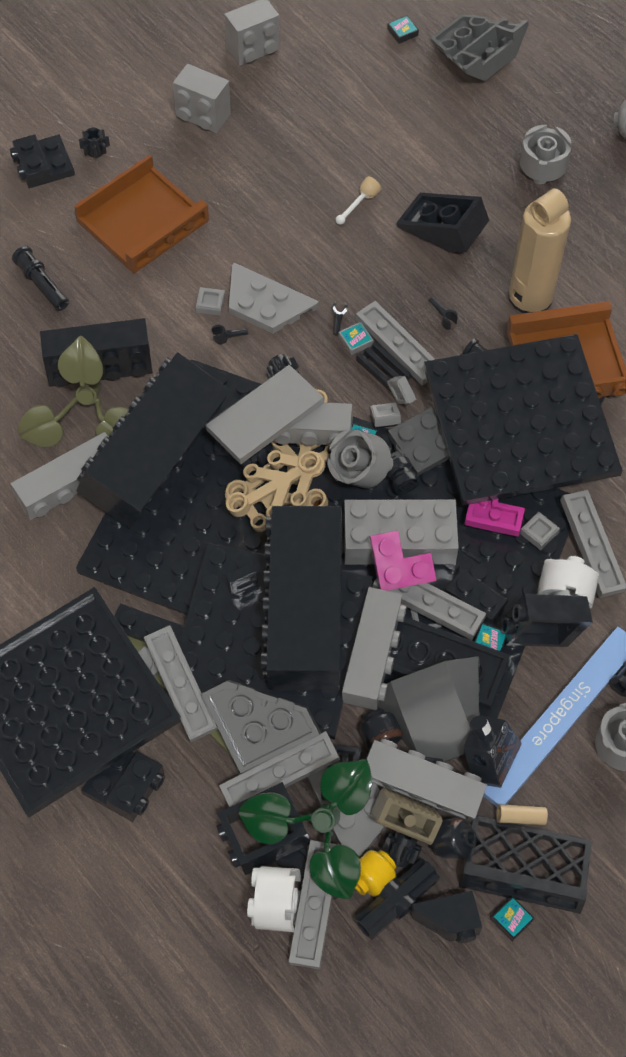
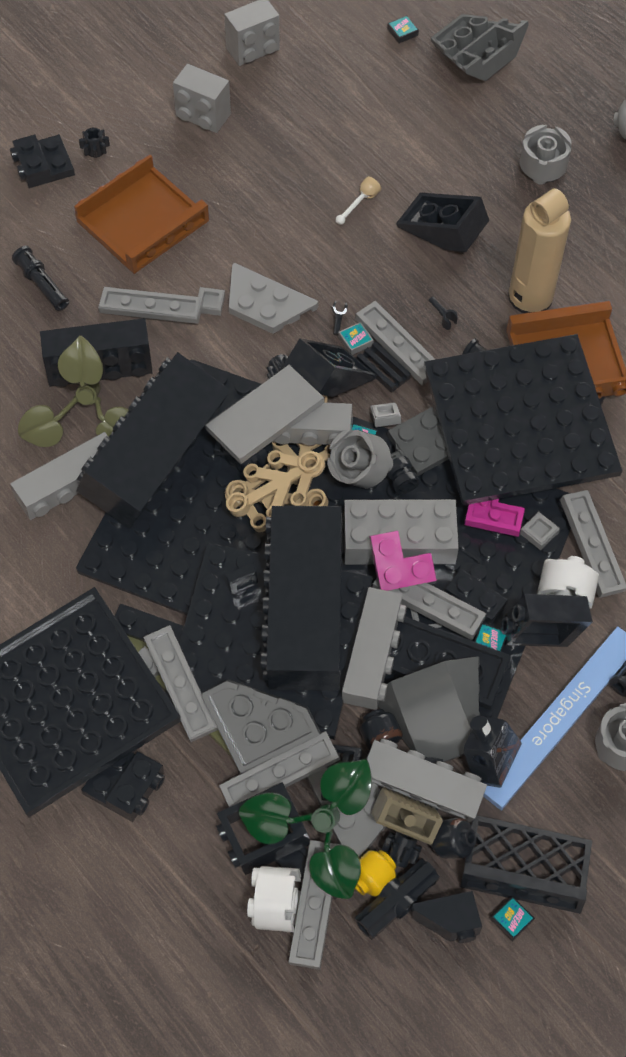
(151, 305): none -> light grey tile
(225, 334): black hand -> none
(328, 367): none -> black slope
(401, 390): light grey tile -> none
(521, 814): tan hinge -> none

